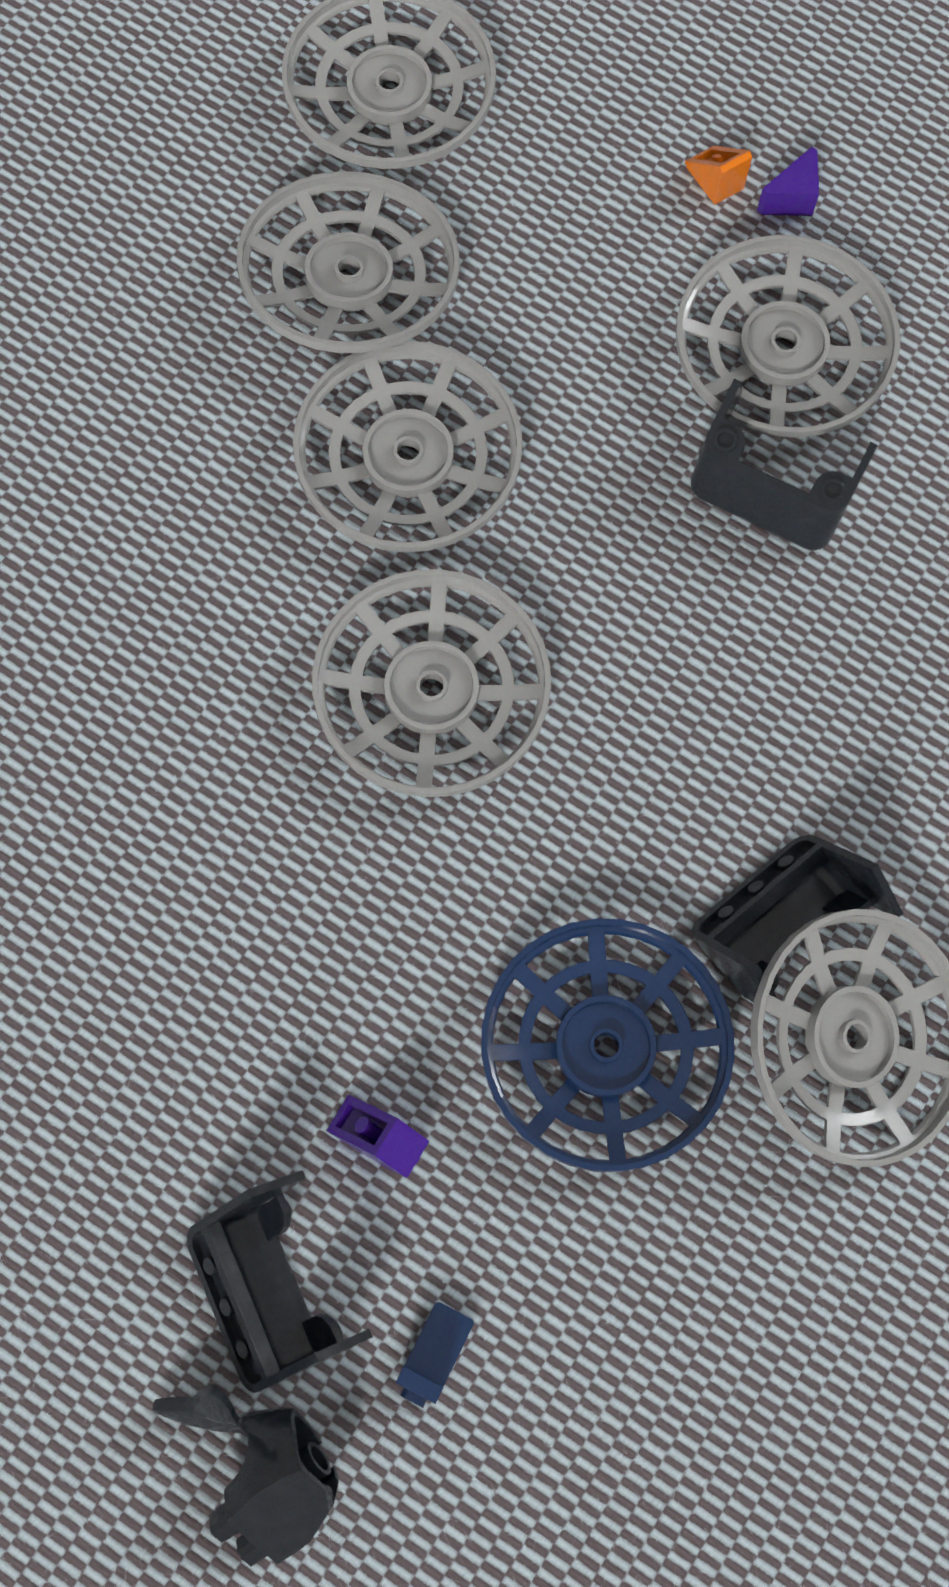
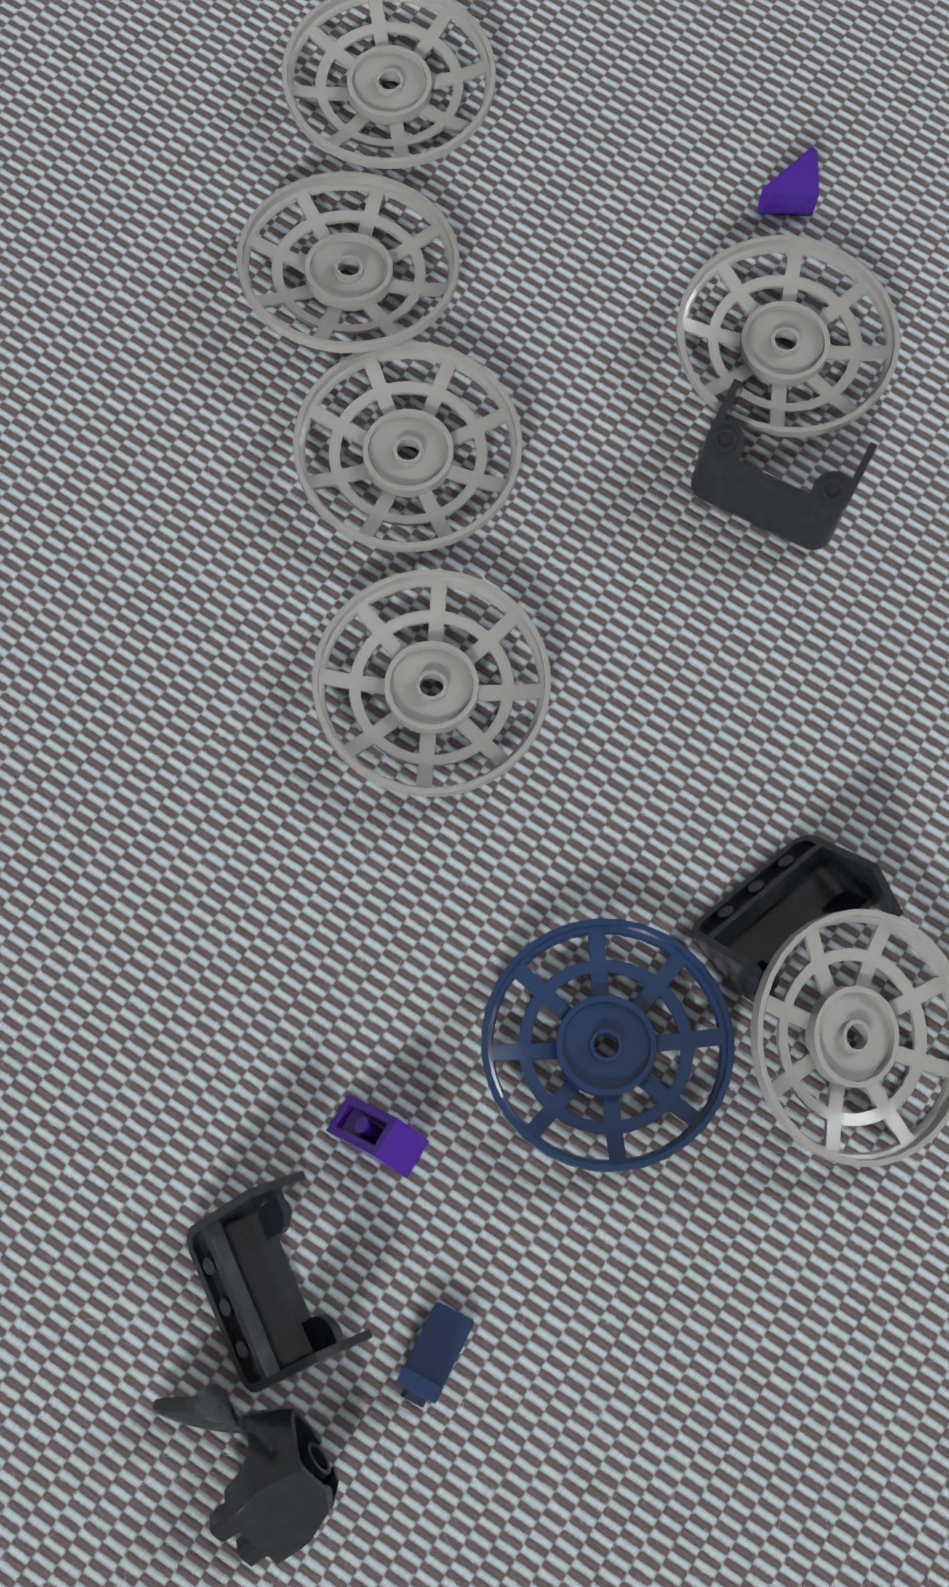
(720, 171): orange slope -> none

